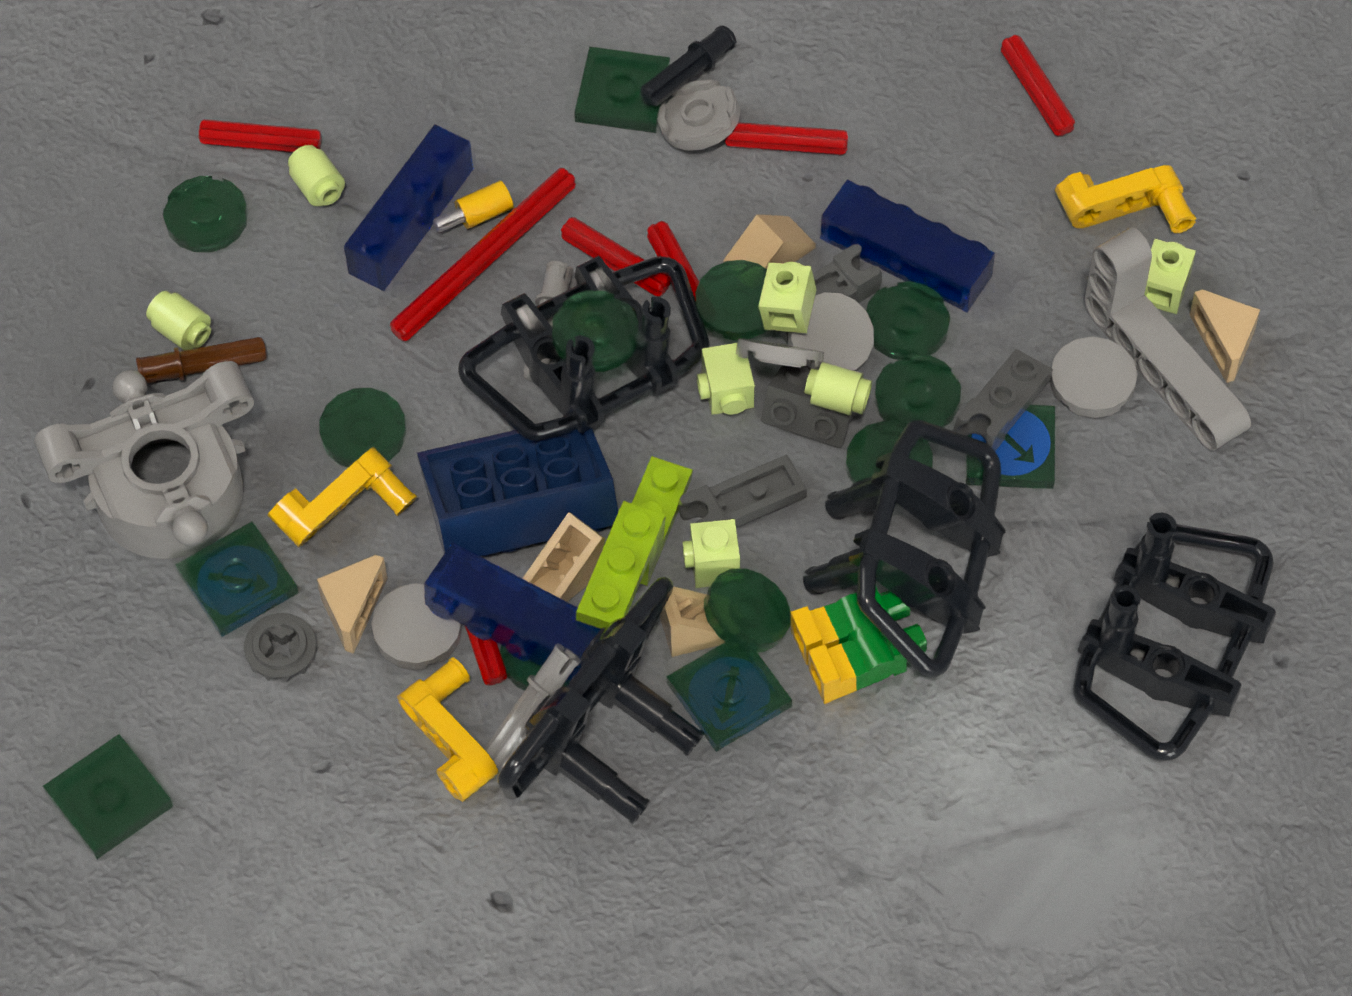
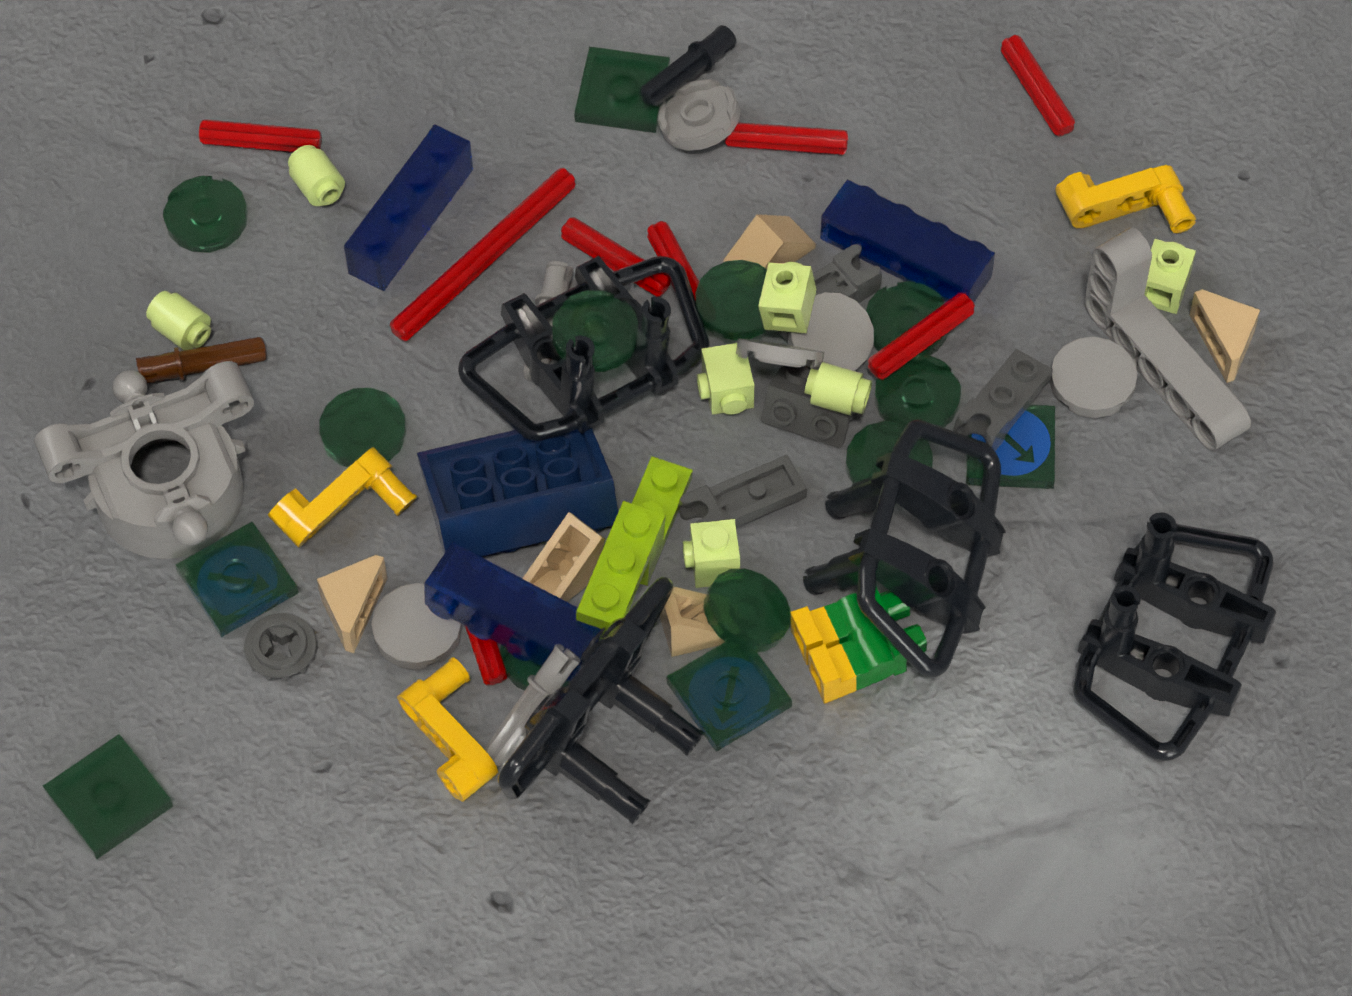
(477, 207): yellow piece -> none
(921, 336): none -> red axle

